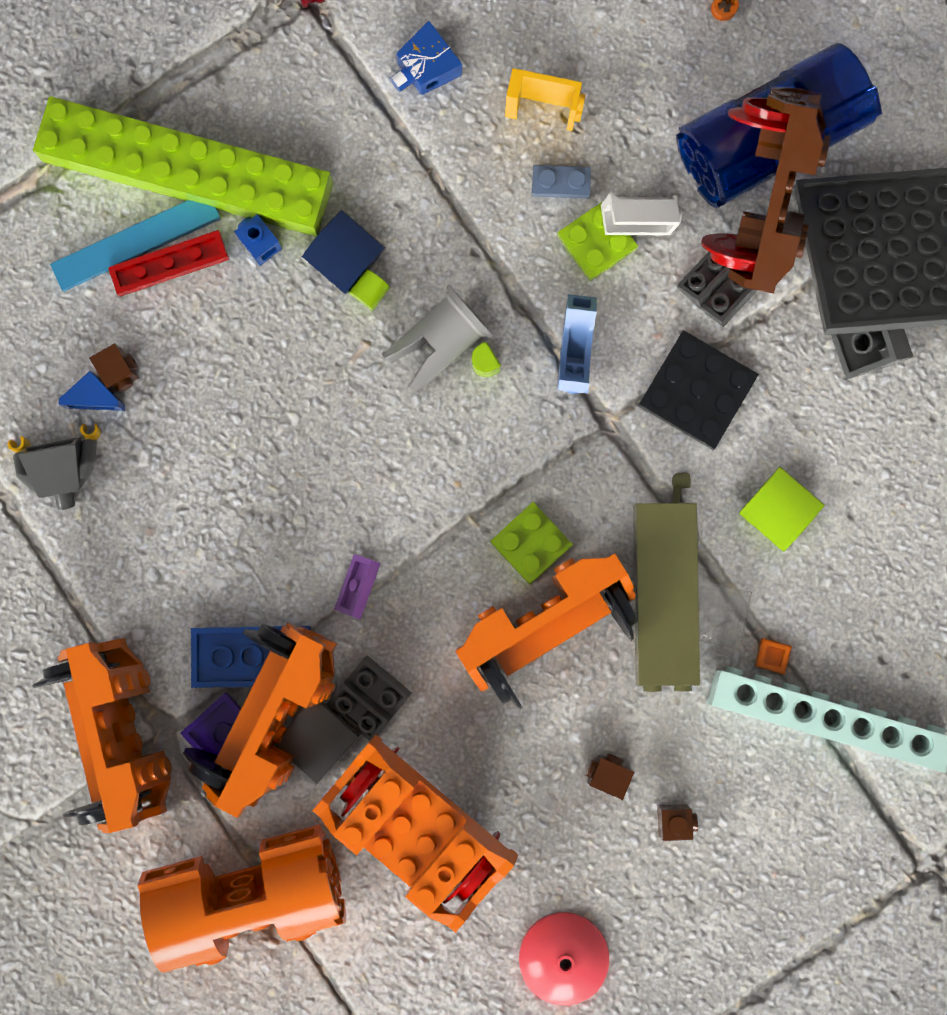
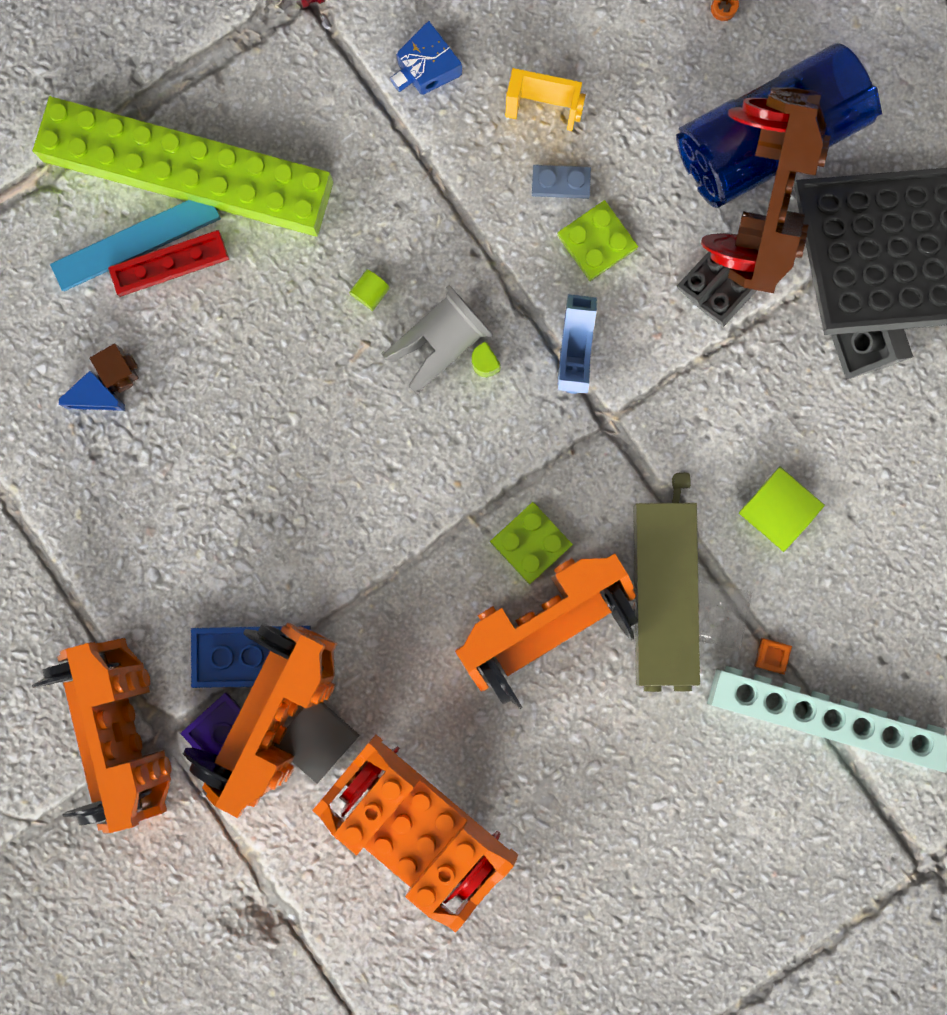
(56, 466): dark grey torso -> none
(194, 913): orange cylinder -> none
(257, 239): blue brick -> none
(343, 251): dark blue slope -> none
(357, 586): medium lavender plate -> none
(369, 698): dark grey slope -> none
(559, 938): coral dish -> none
(609, 775): reddish brown brick -> none
(640, 215): white window -> none
(676, 822): reddish brown brick -> none
(698, 390): black plate -> none

